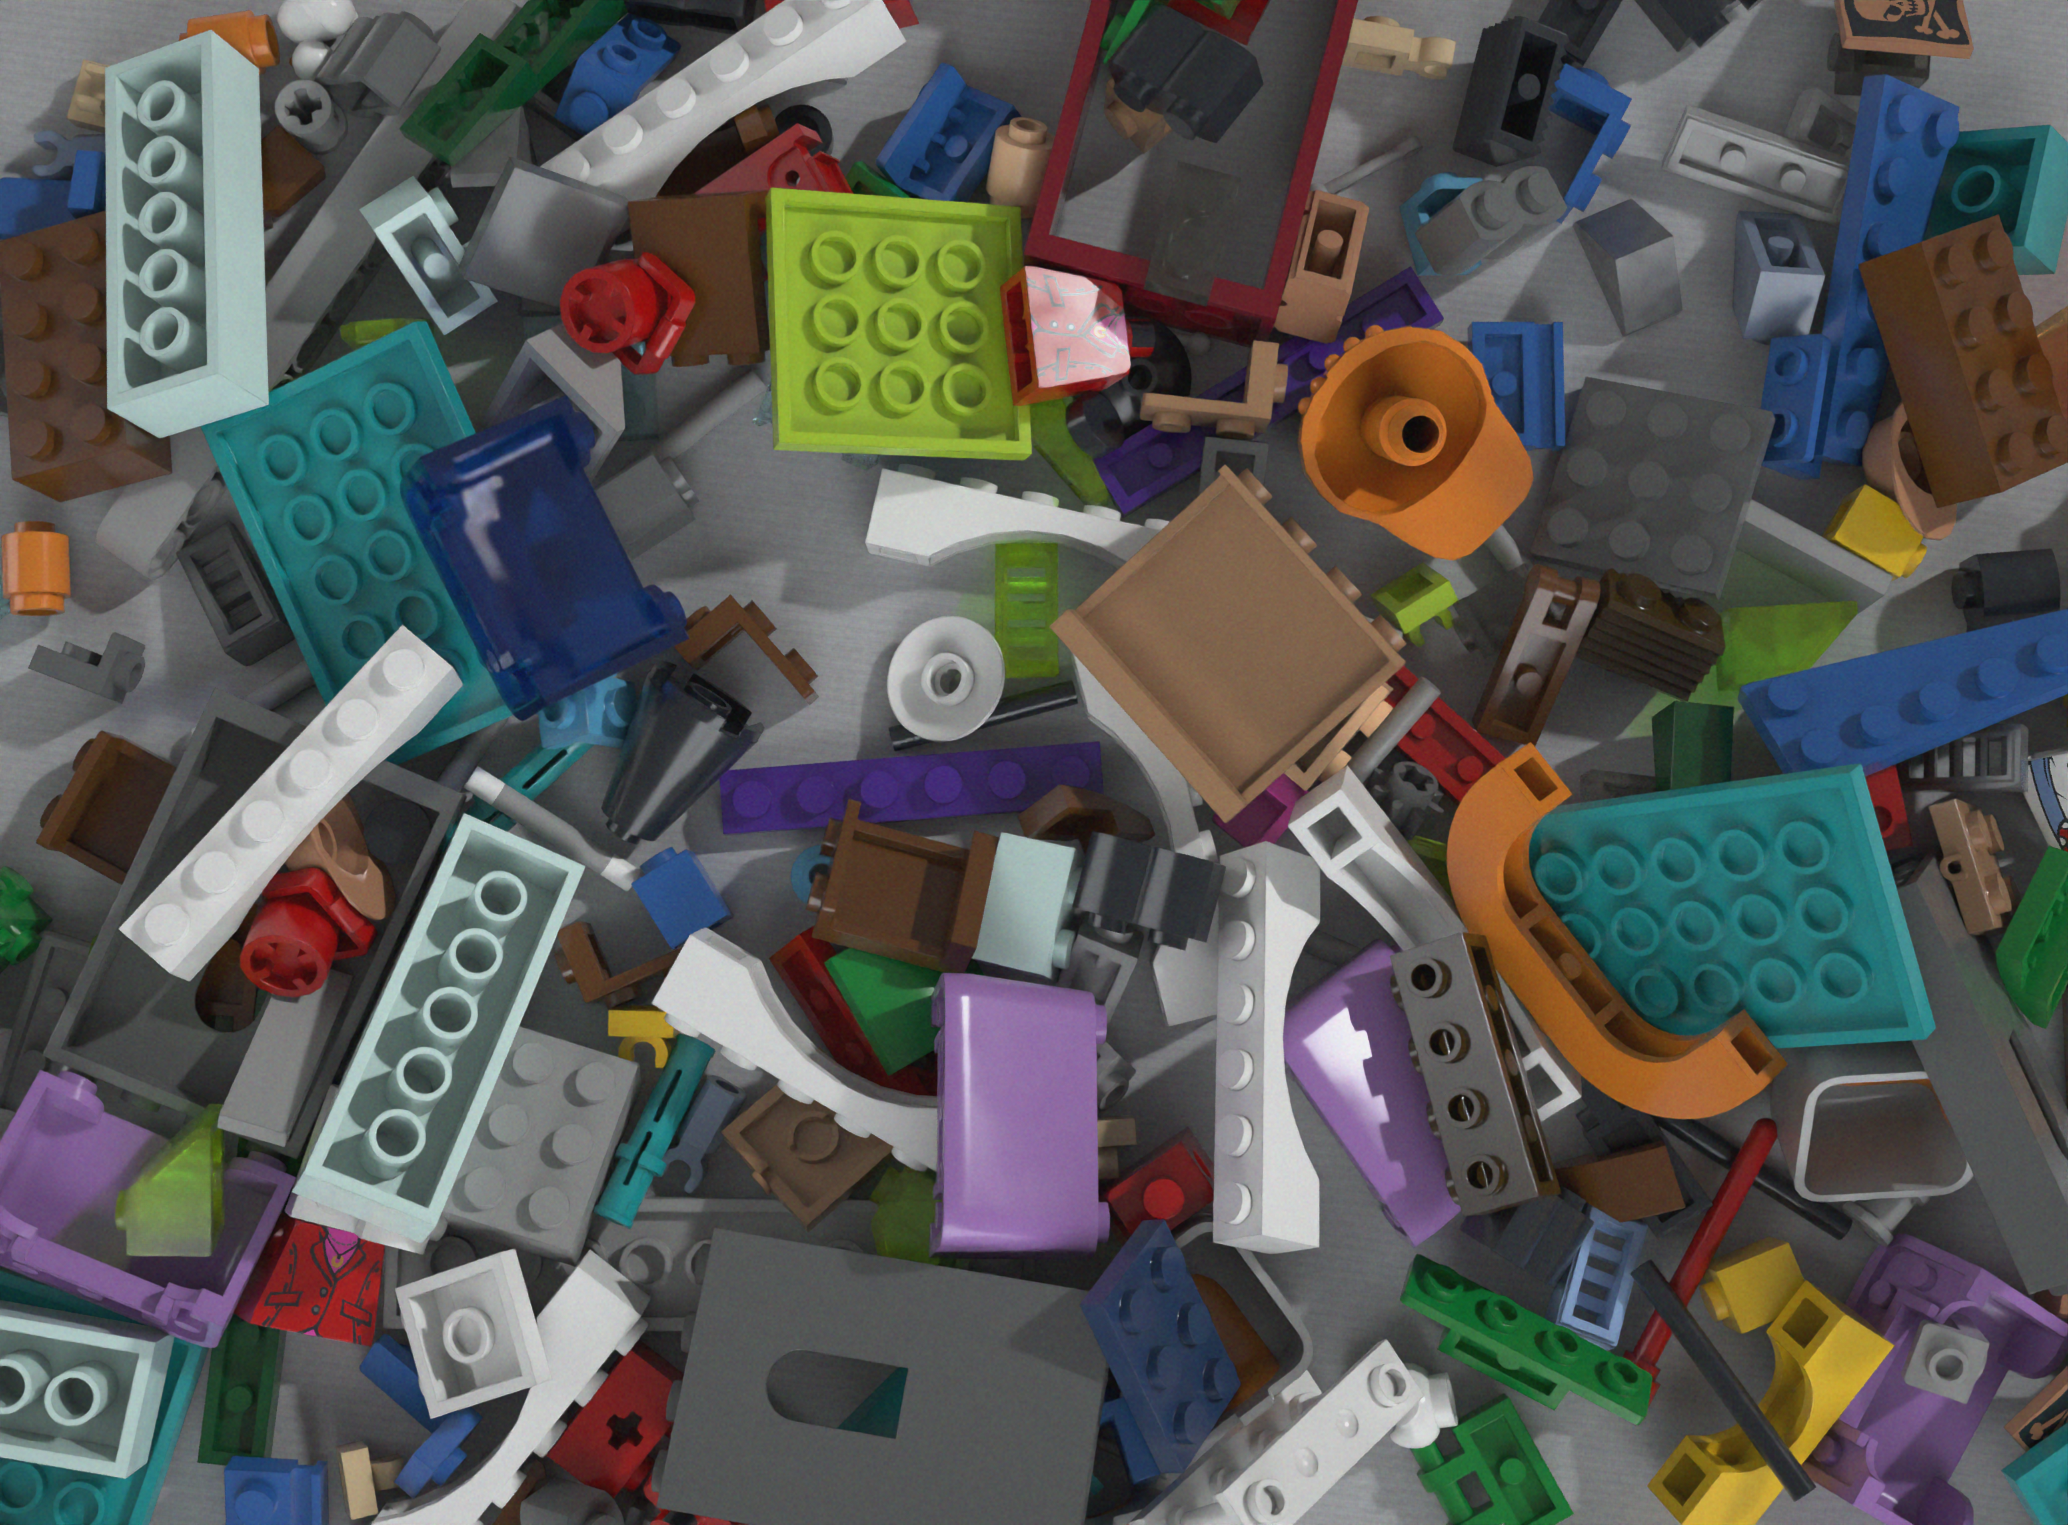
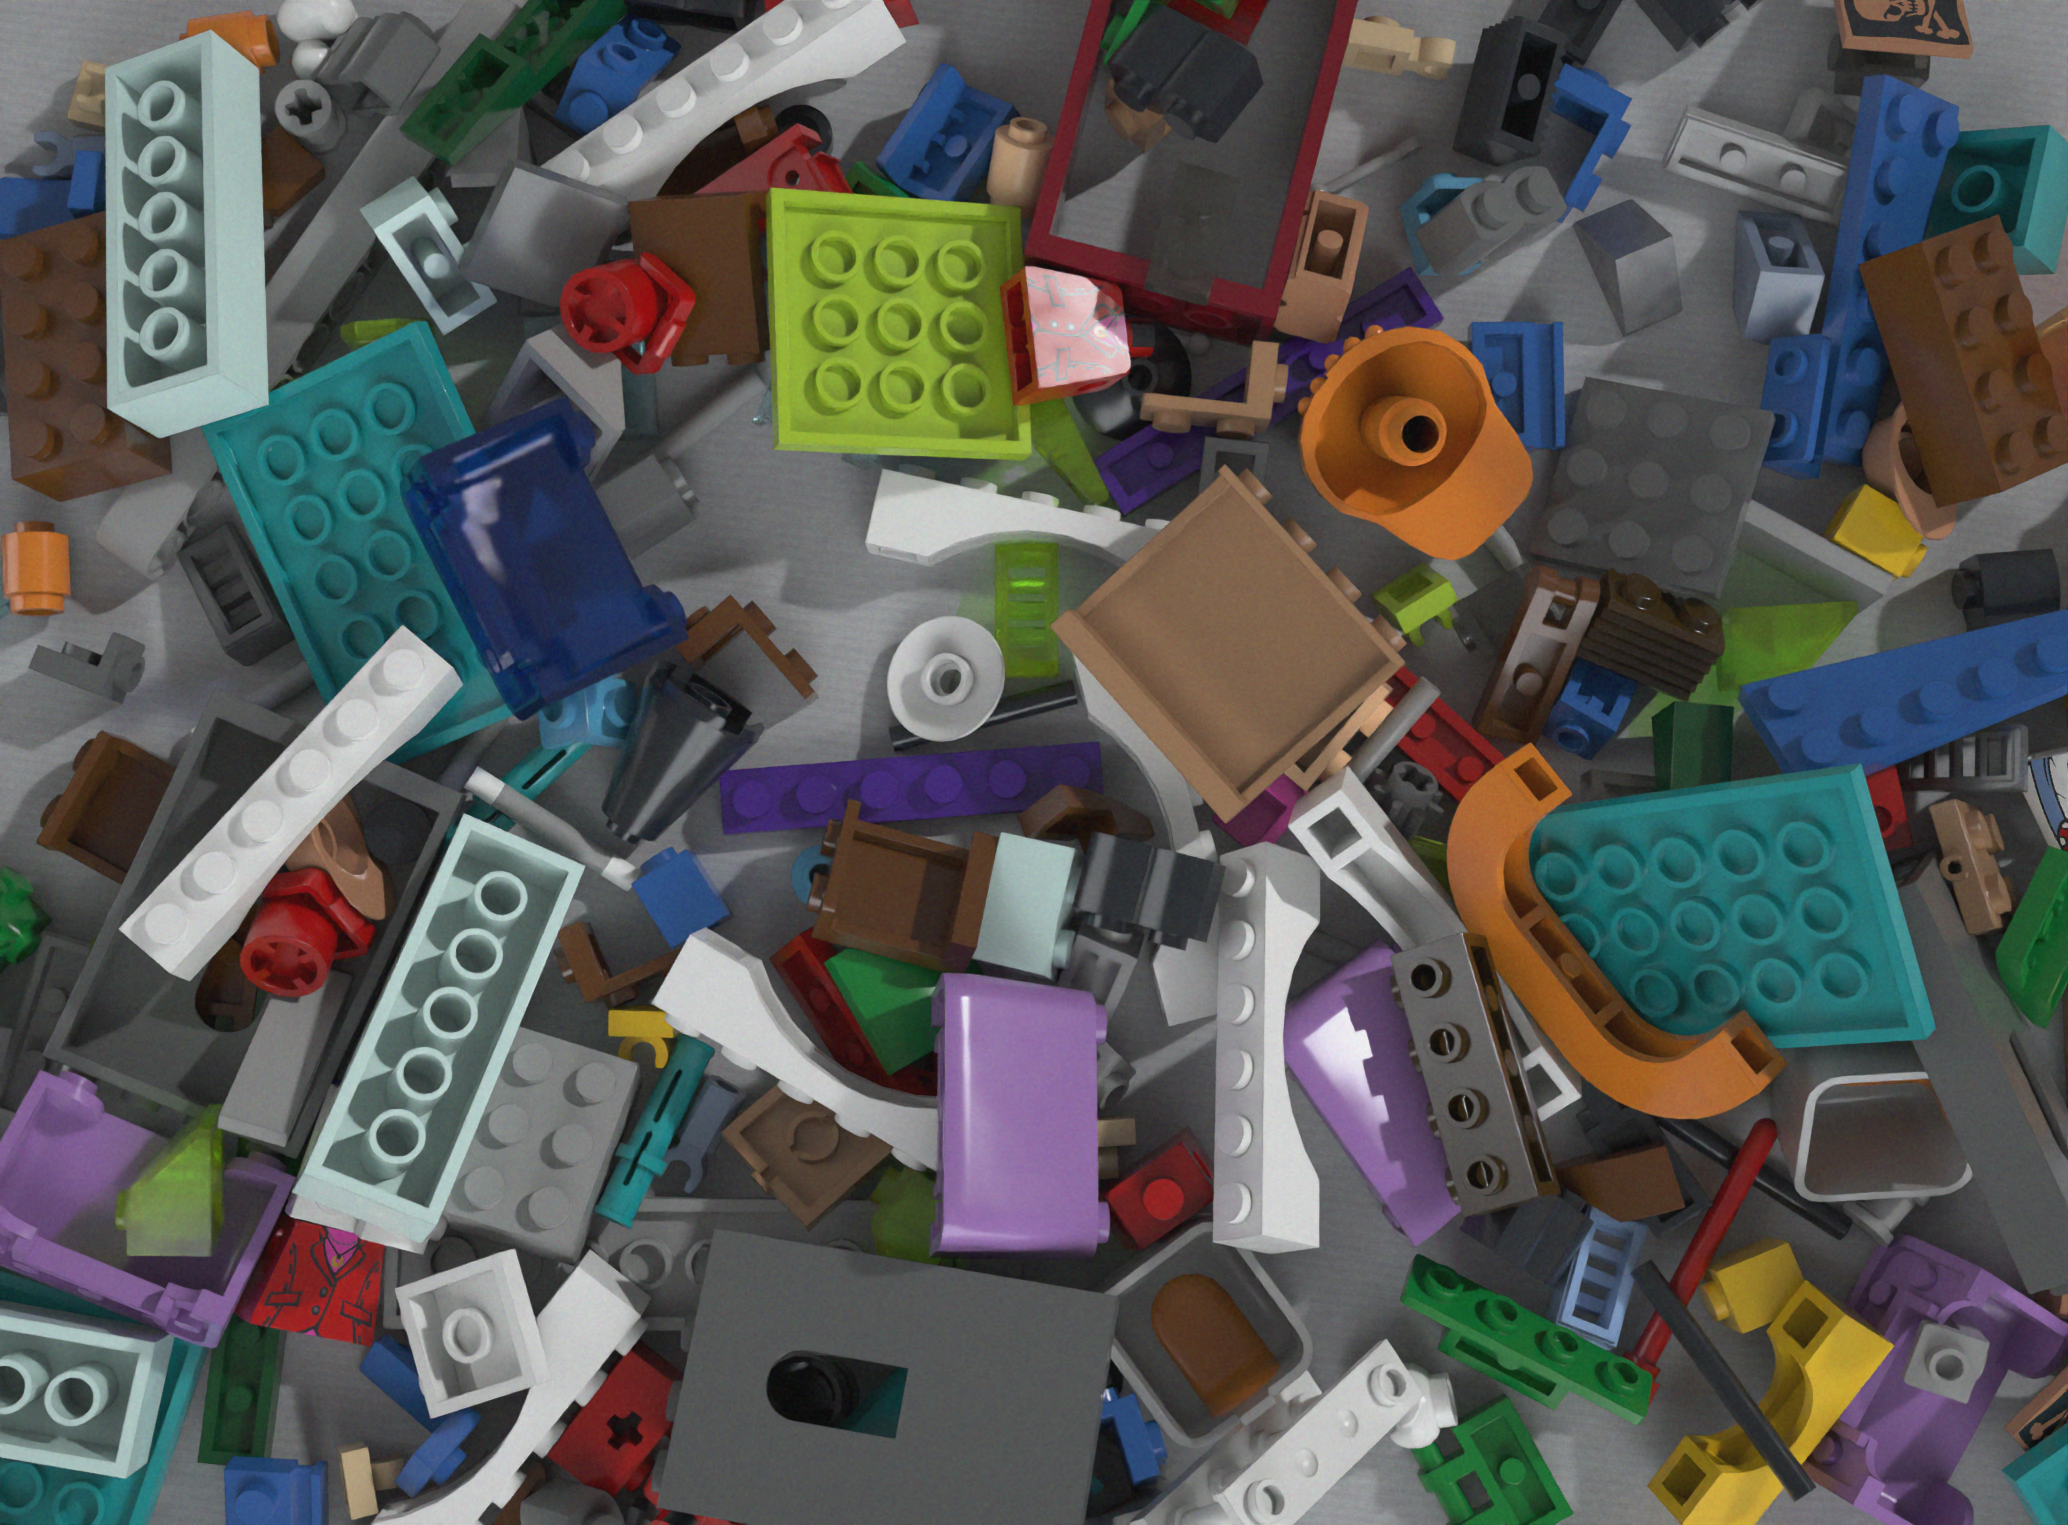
(813, 1390): none -> black wheel
(1094, 425): black tile -> none
(1161, 1345): dark blue plate -> none
(1588, 709): none -> blue bracket

